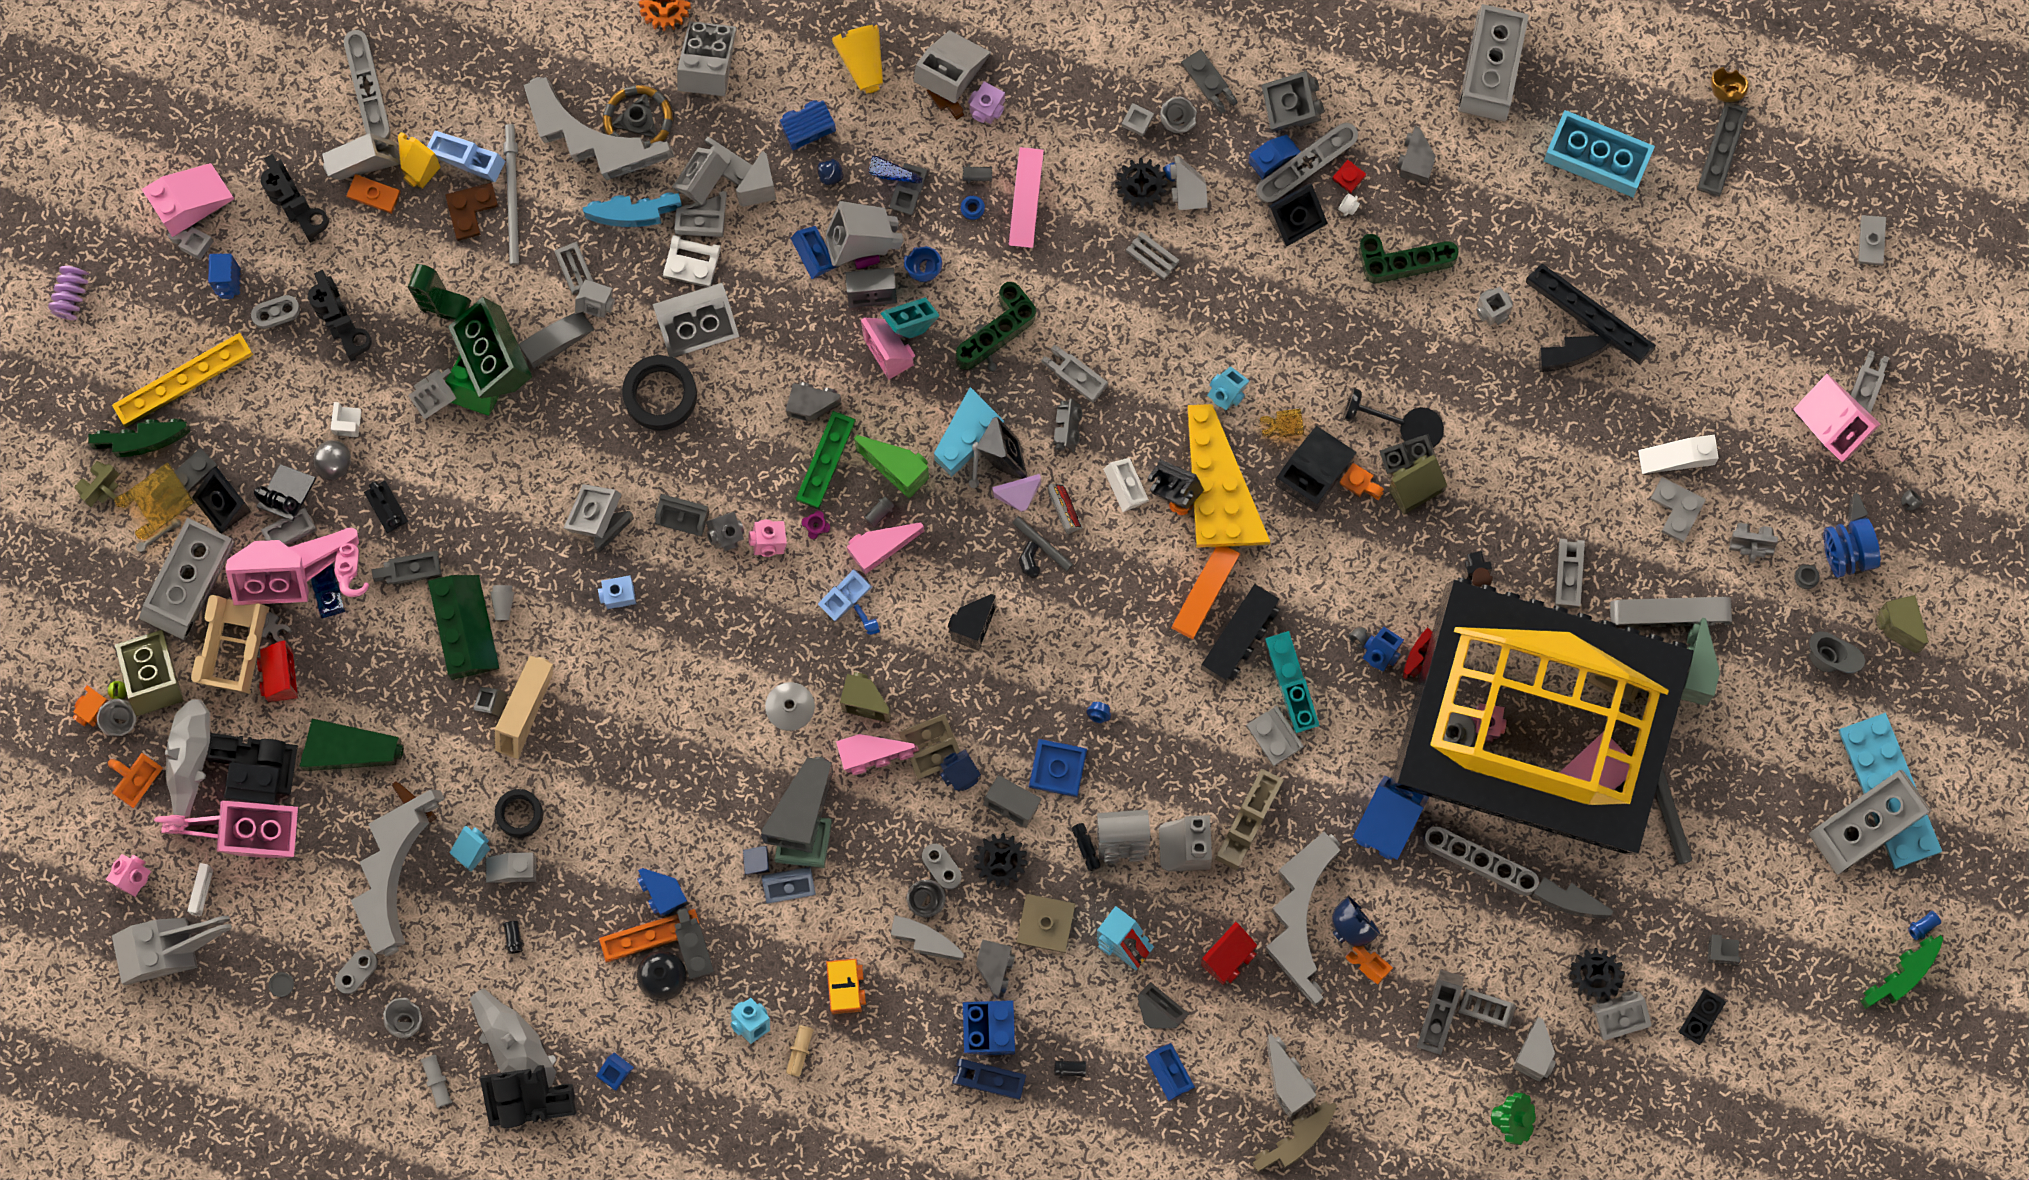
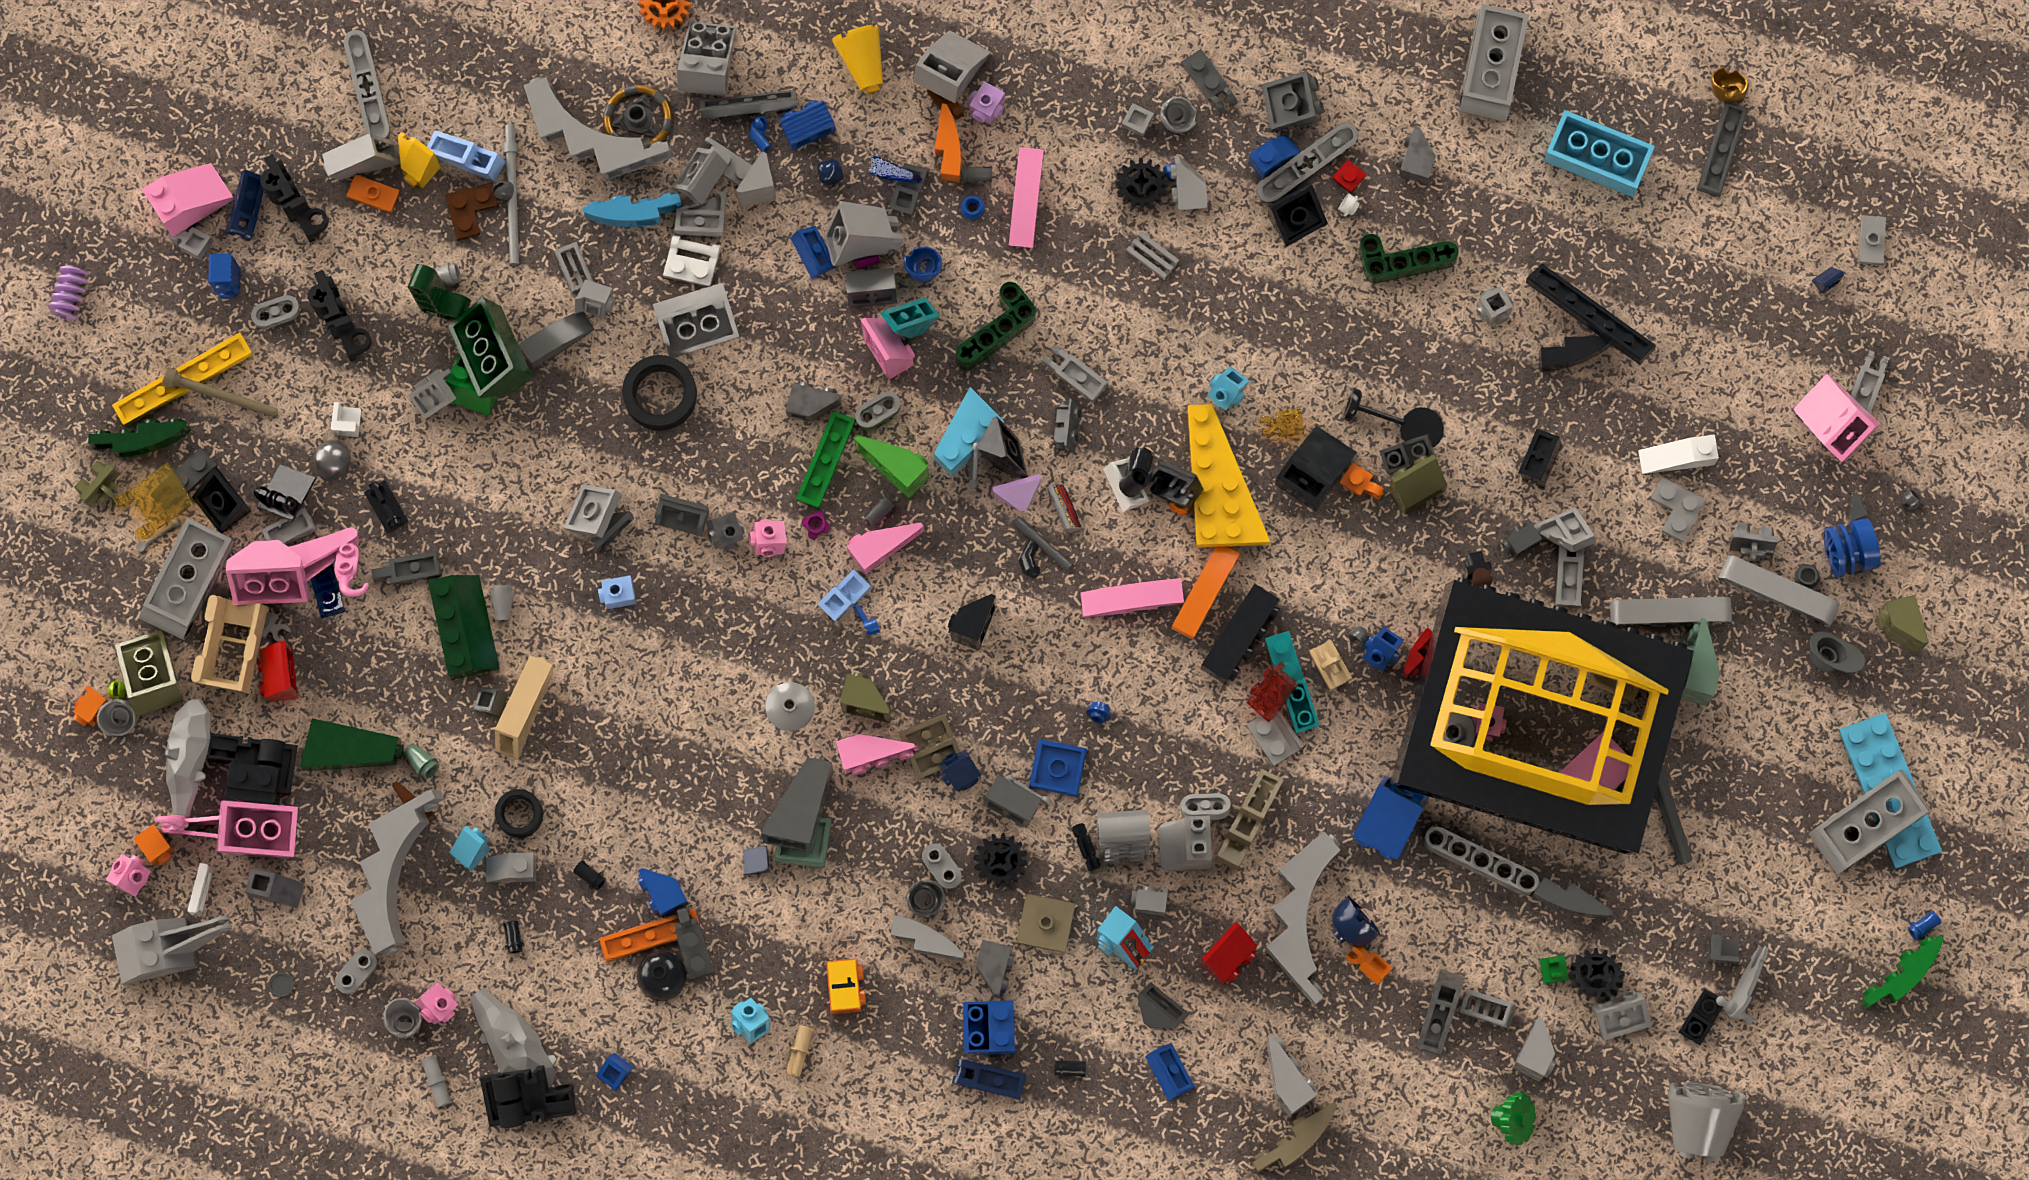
(135, 779): orange plate -> none
(154, 845): none -> orange brick
(174, 379): none -> dark tan piece
(246, 205): none -> dark blue plate
(274, 888): none -> flat silver slope
(421, 761): none -> sand green cone
(429, 1002): none -> bright pink brick
(449, 274): none -> light grey cone
(503, 190): none -> dark grey hinge
(589, 875): none -> black pin
(745, 104): none -> dark grey plate
(757, 133): none -> blue arm
(788, 885): sand blue slope -> none
(876, 409): none -> light grey plate
(948, 146): none -> orange slope
(1045, 800): none -> light grey hinge
(1132, 597): none -> bright pink slope
(1137, 472): none -> black piece
(1150, 900): none -> light grey brick
(1205, 805): none -> light grey plate
(1272, 692): none -> clear red bracket
(1330, 665): none -> tan hips
(1521, 539): none -> dark grey brick
(1540, 457): none -> black hinge
(1553, 969): none -> green tile
(1567, 530): none -> light grey wing
(1703, 1118): none -> light grey cone
(1742, 995): none -> light grey piece
(1780, 590): none -> light grey beam
(1828, 279): none -> dark blue slope

